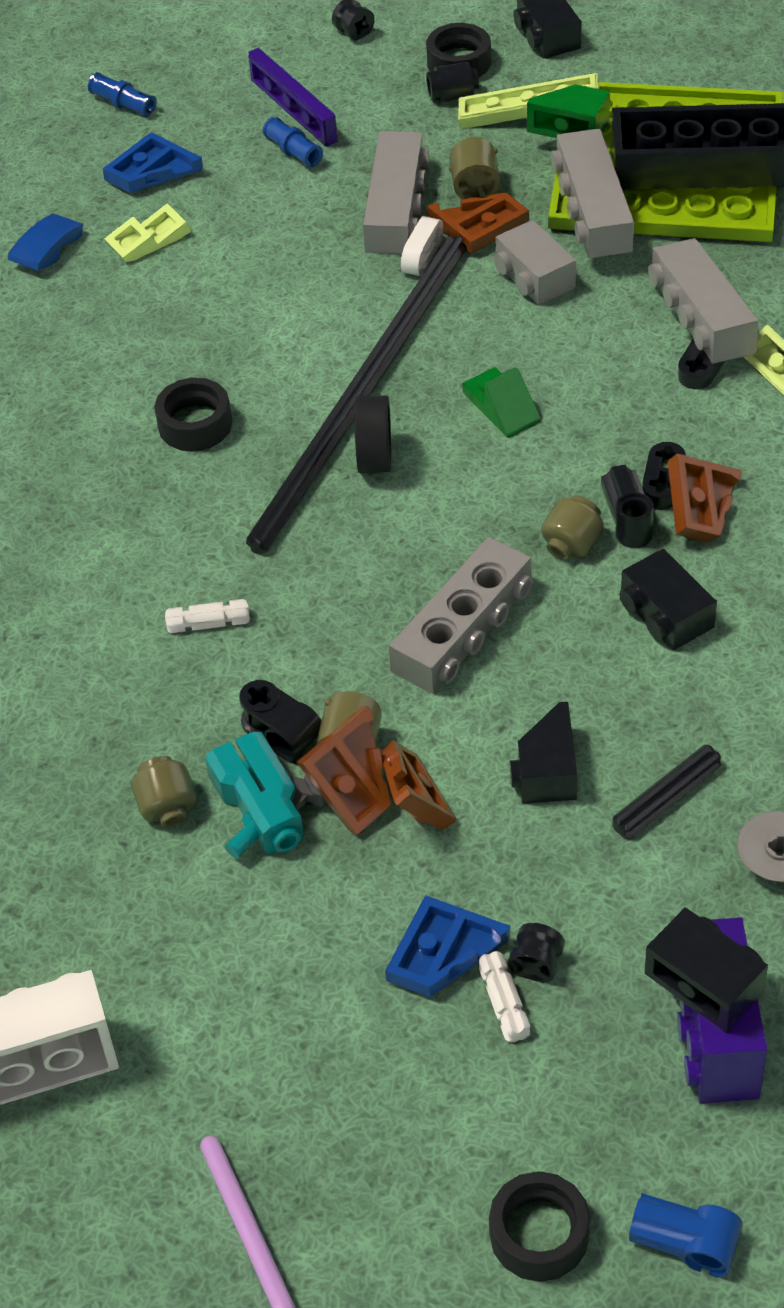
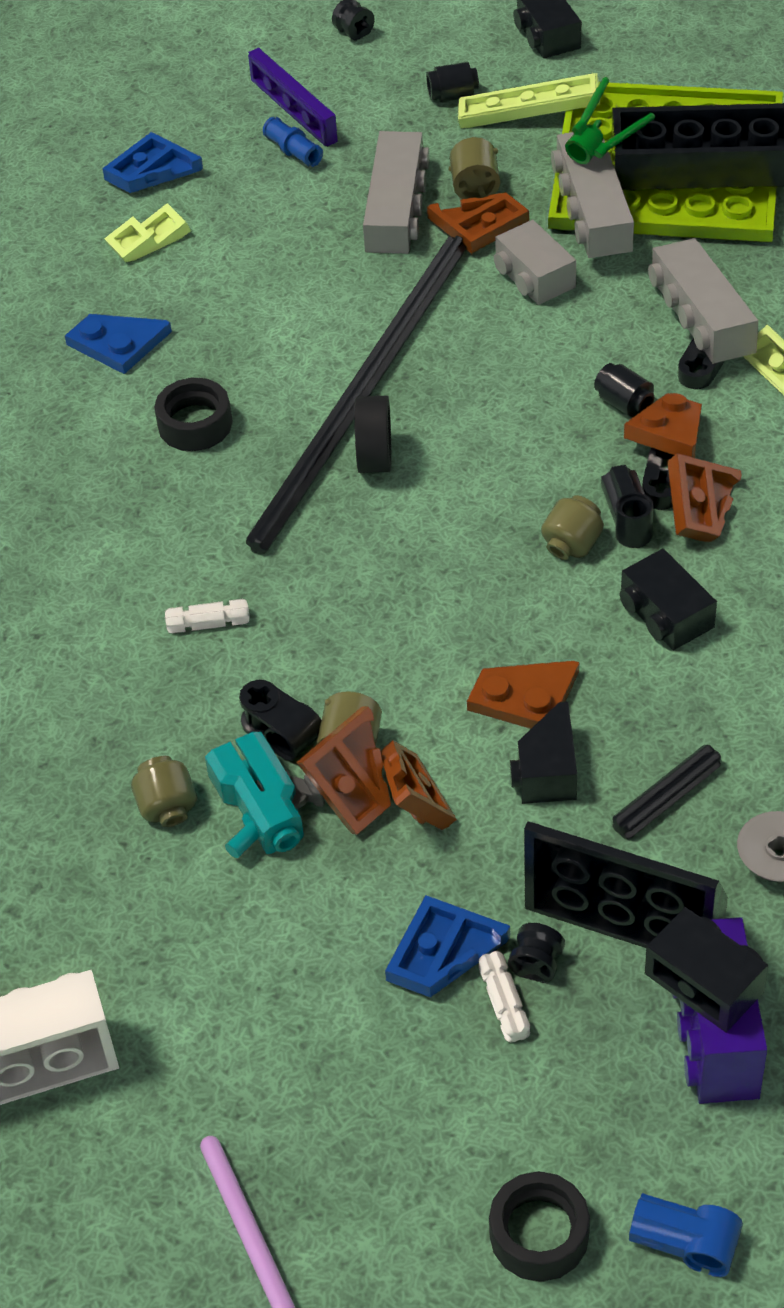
(43, 241): blue slope -> none
(117, 339): none -> blue wing
(121, 94): blue pin -> none
(421, 246): white beam -> none
(459, 36): black tyre -> none
(461, 615): light grey brick -> none
(503, 400): green slope -> none
(522, 691): none -> dark orange wing
(568, 111): green slope -> none
(588, 139): none -> green plant
(610, 887): none -> black slope
(624, 389): none -> black brick
(667, 425): none -> dark orange wing

